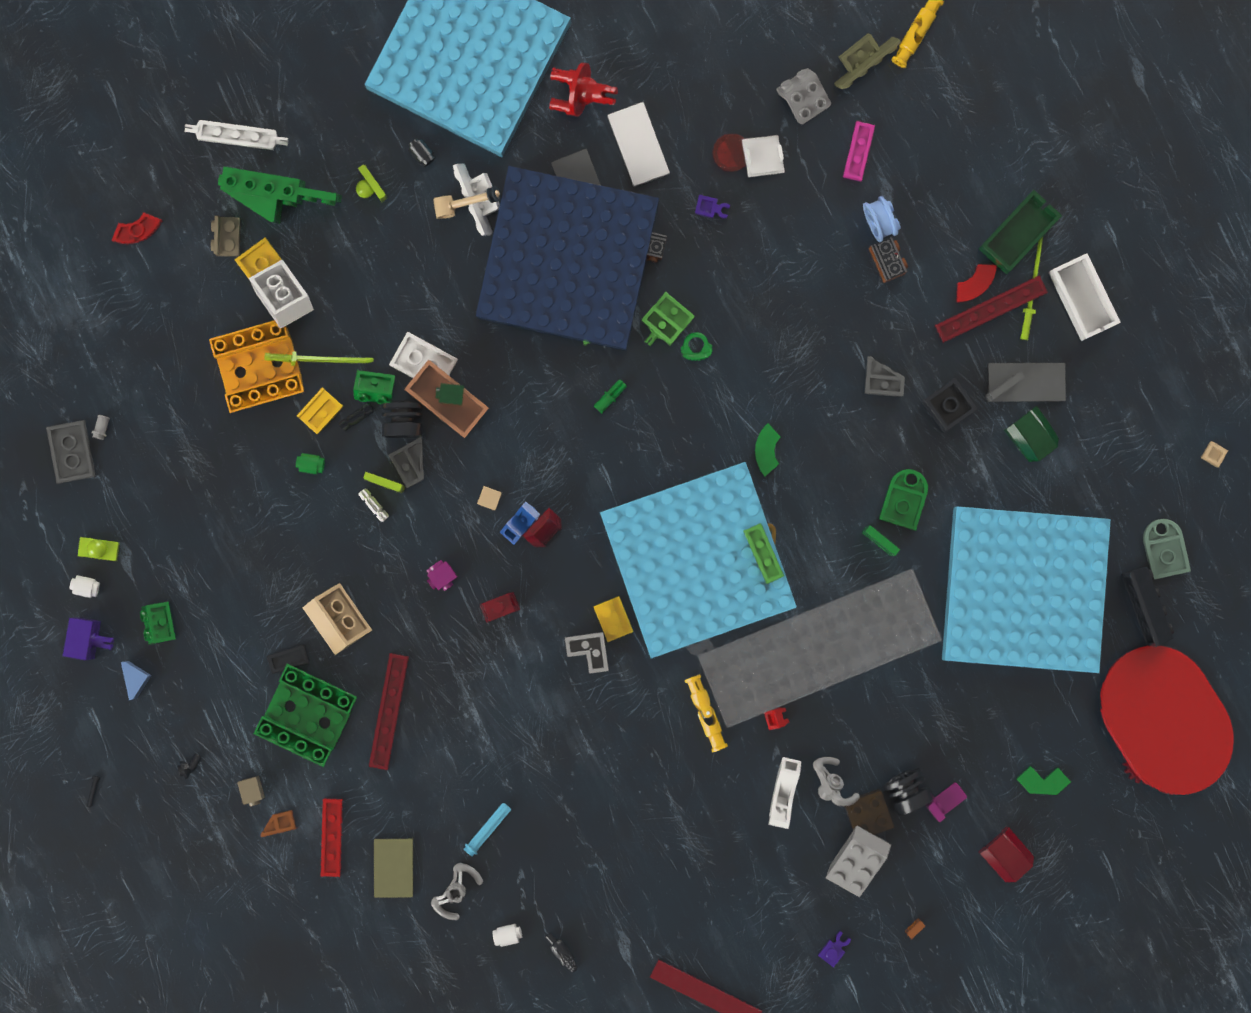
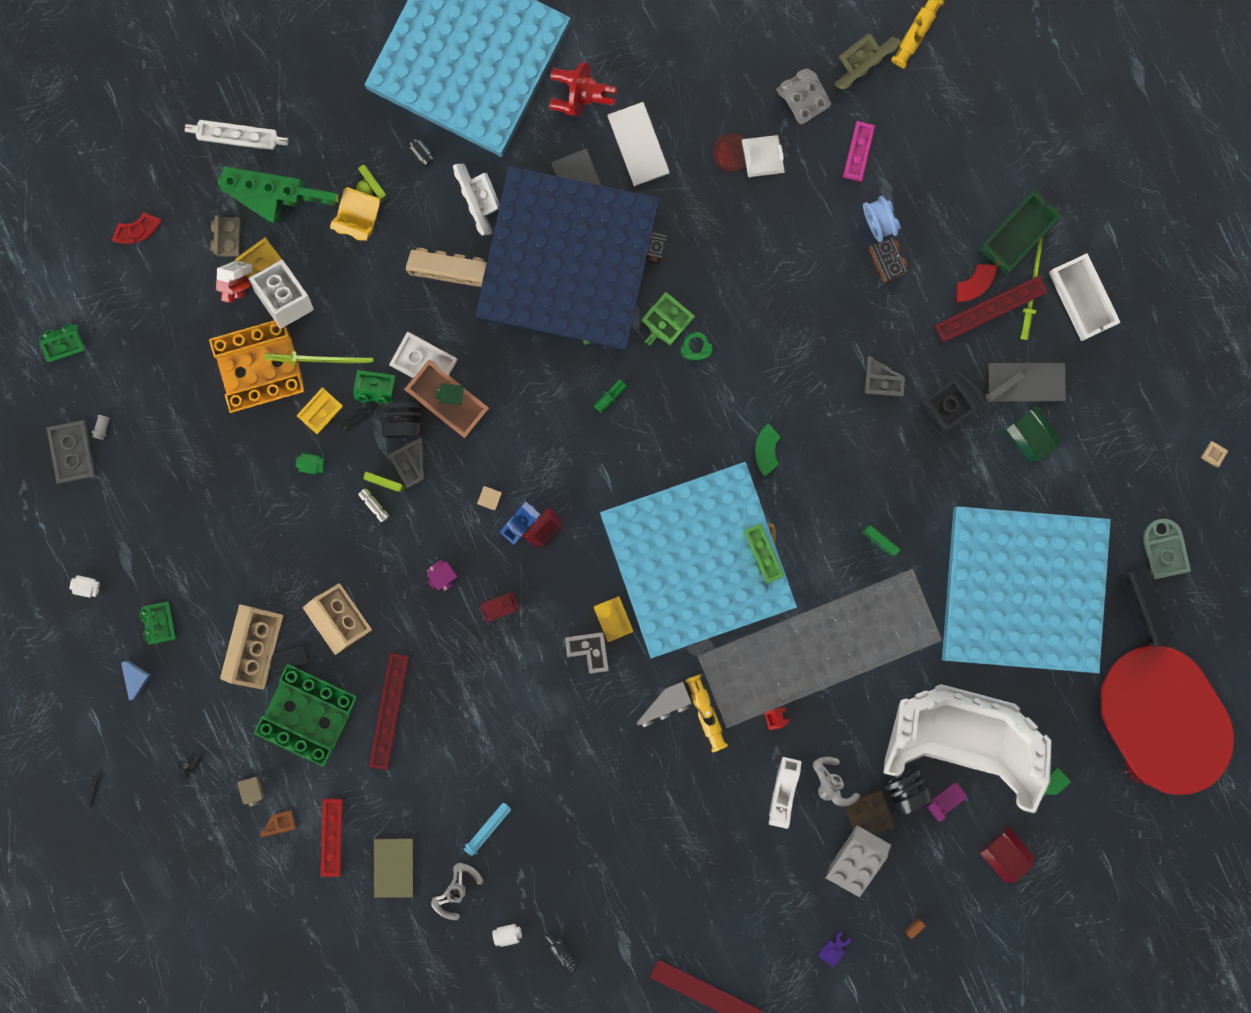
(61, 342): none -> green bracket
(83, 639): dark purple brick -> none
(98, 549): lime tile -> none
(232, 280): none -> hips
(251, 647): none -> tan slope
(356, 214): none -> yellow bracket
(446, 206): tan piece -> none
(446, 268): none -> tan slope
(669, 700): none -> light grey slope
(708, 206): dark purple plate -> none
(904, 501): green tile -> none
(973, 734): none -> white windscreen

